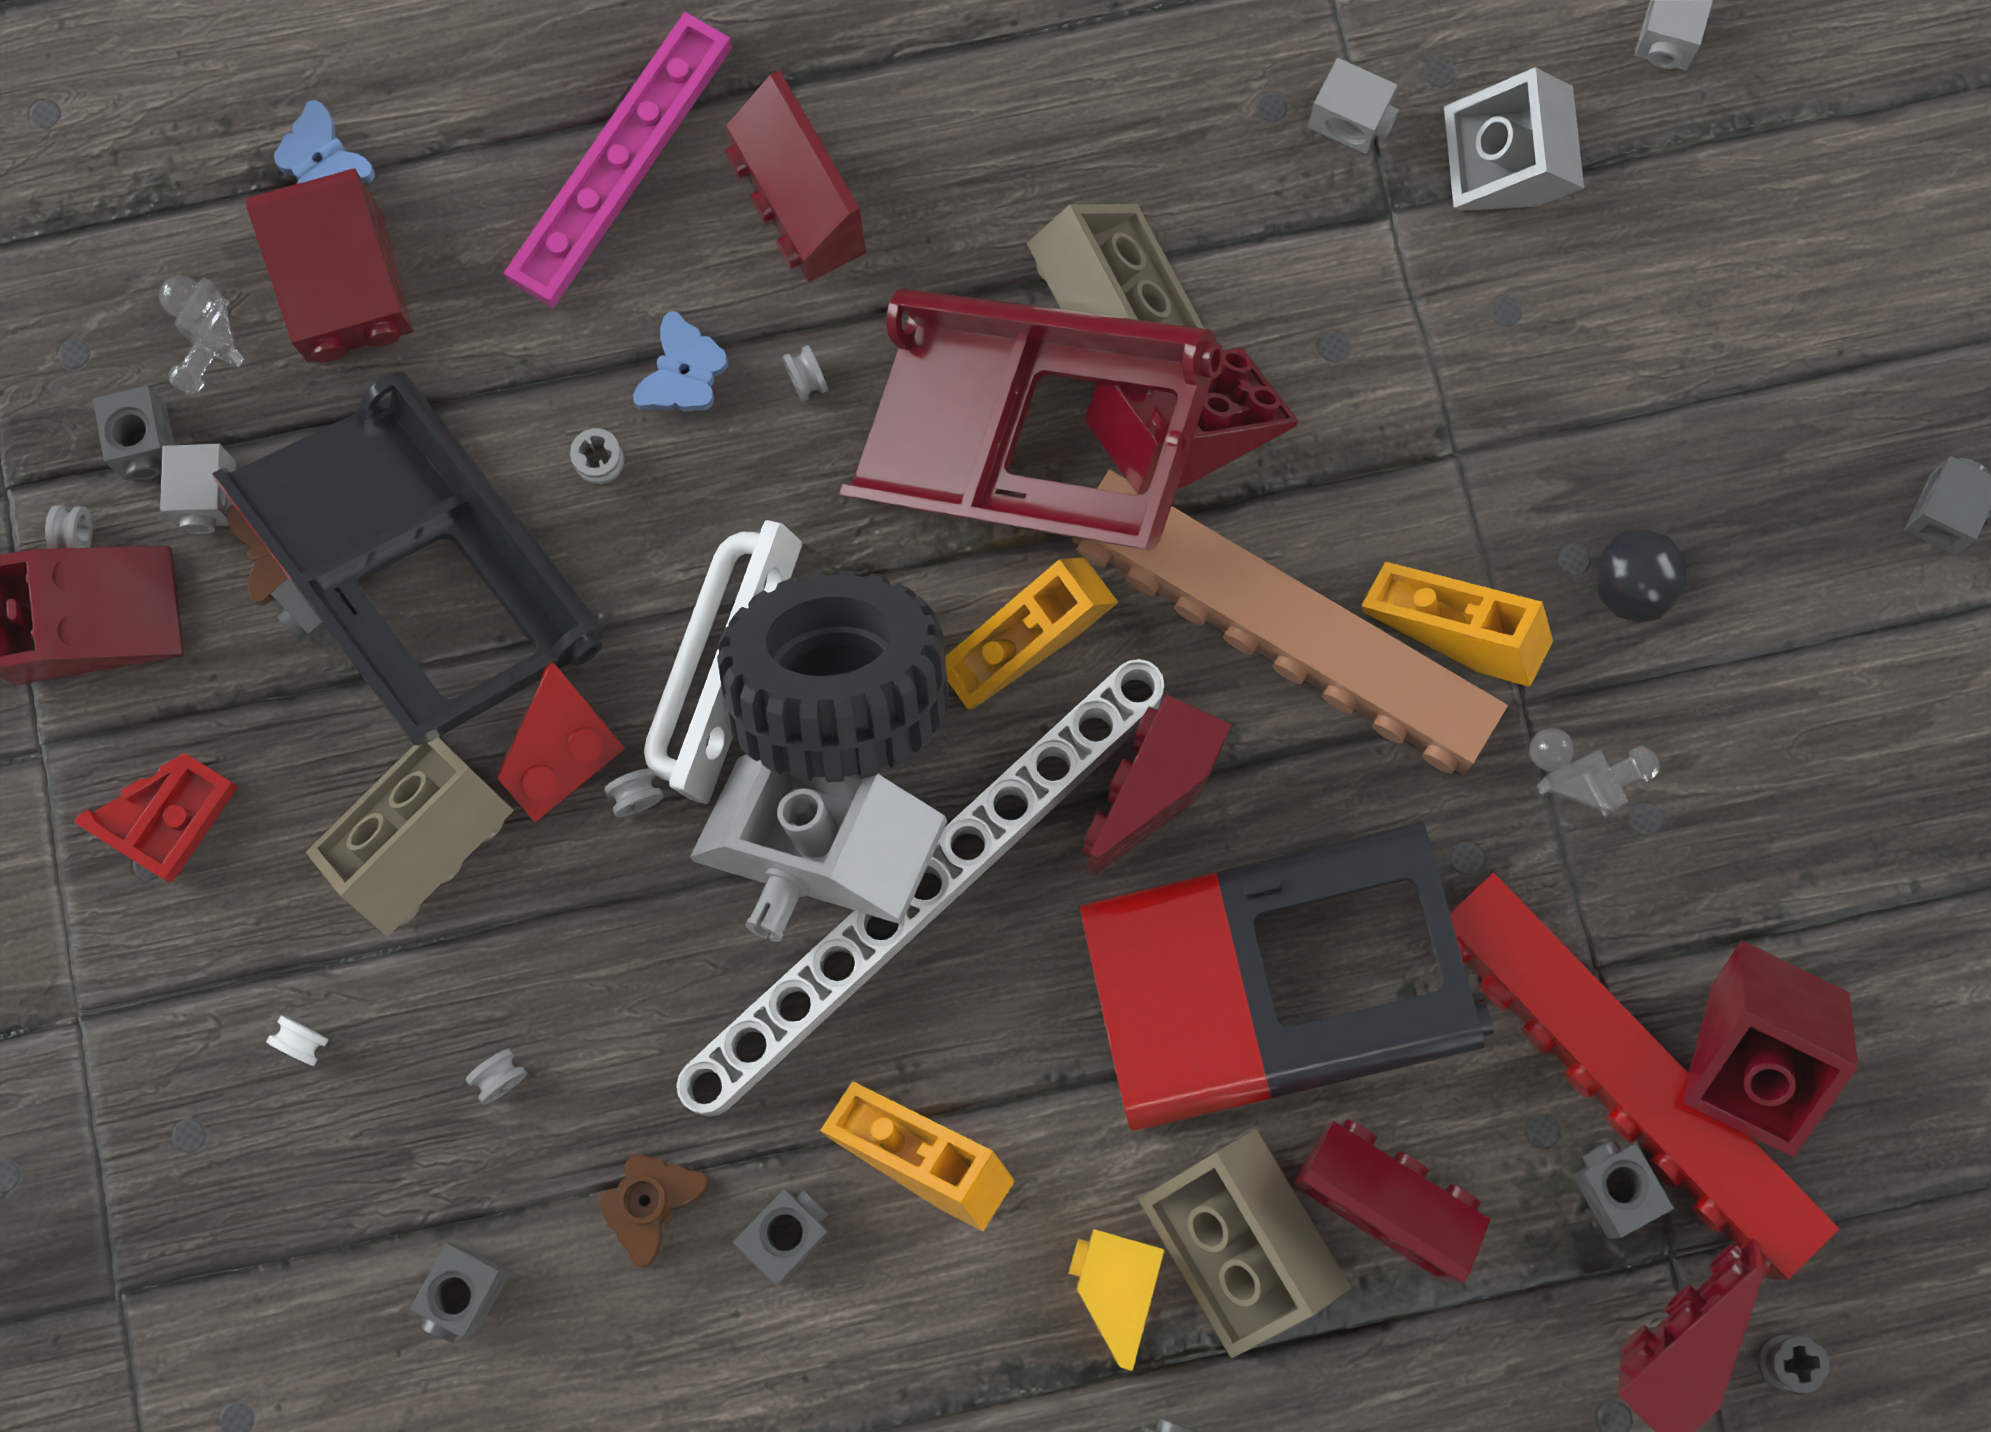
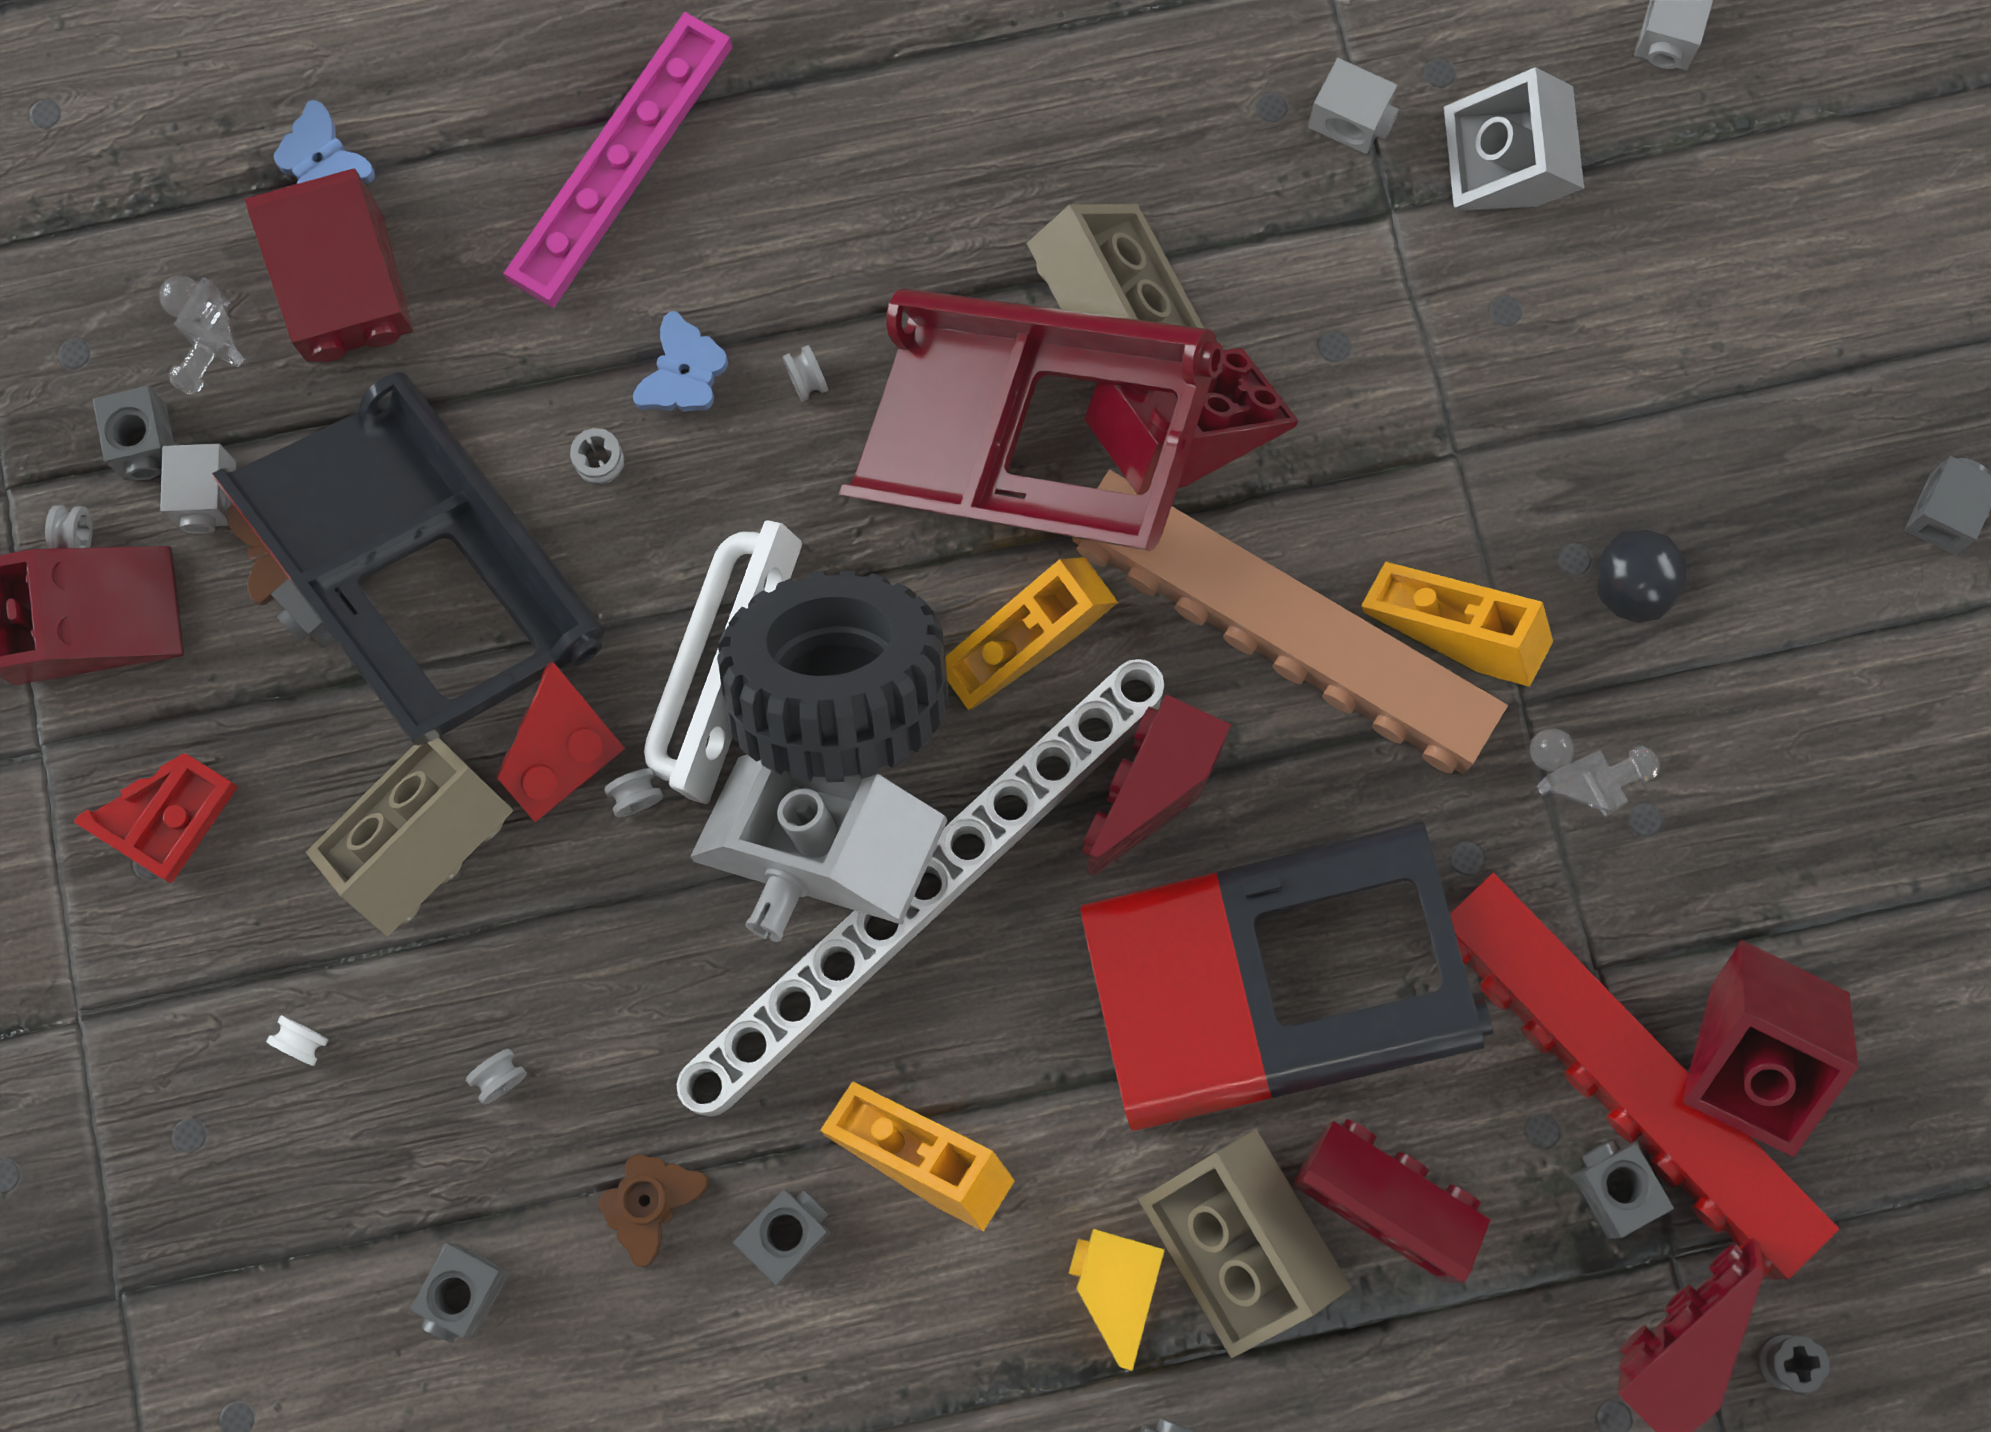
(794, 181): dark red slope -> none

